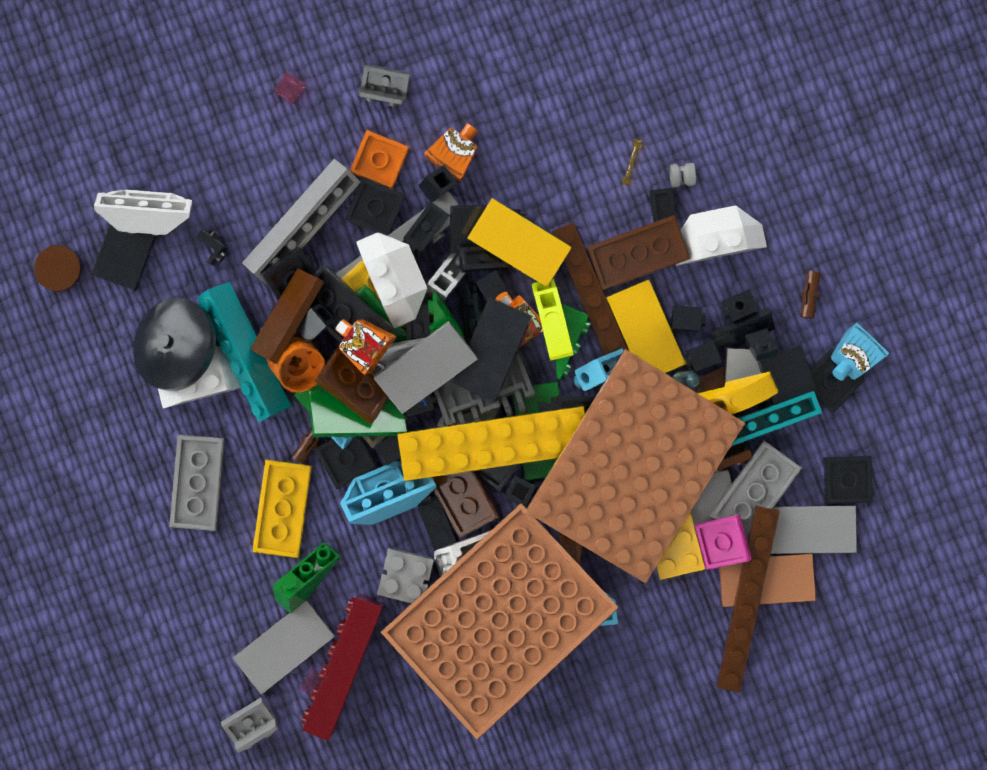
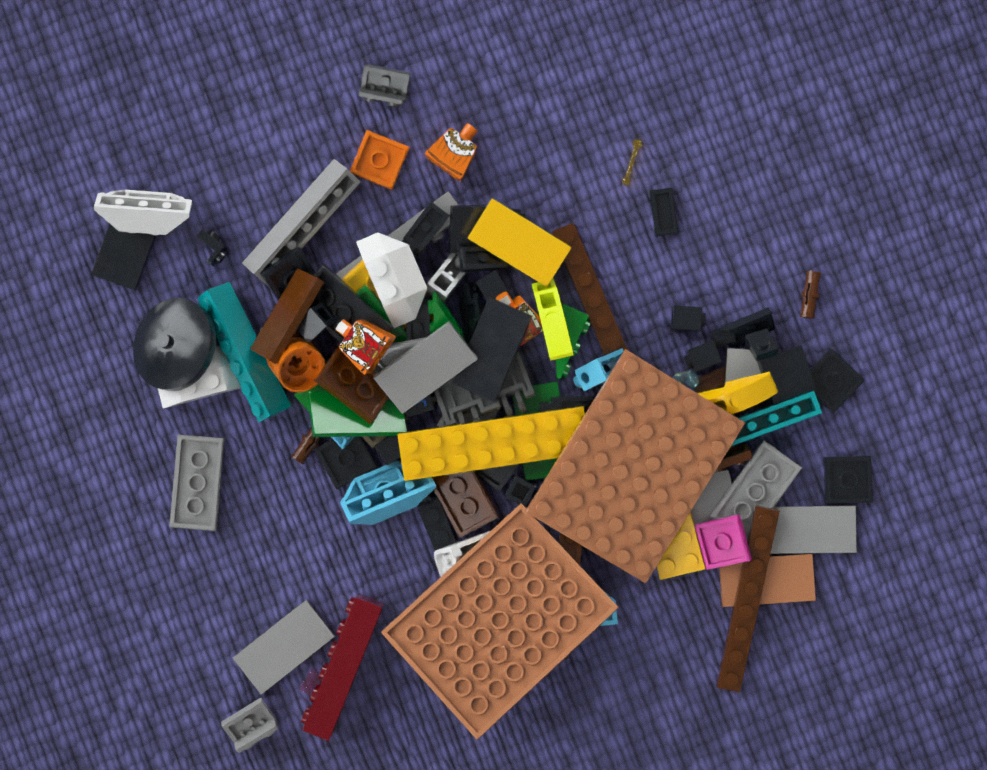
(57, 268): reddish brown tile -> none
(282, 508): yellow tile -> none
(289, 87): clear pink tile -> none
(304, 578): green slope -> none
(375, 207): black plate -> none
(405, 575): light grey piece -> none
(437, 183): black brick -> none
(638, 252): reddish brown tile -> none
(645, 326): yellow tile -> none
(687, 172): light grey wheel -> none
(721, 234): white wedge -> none
(738, 306): black brick -> none
(856, 353): medium azure torso -> none

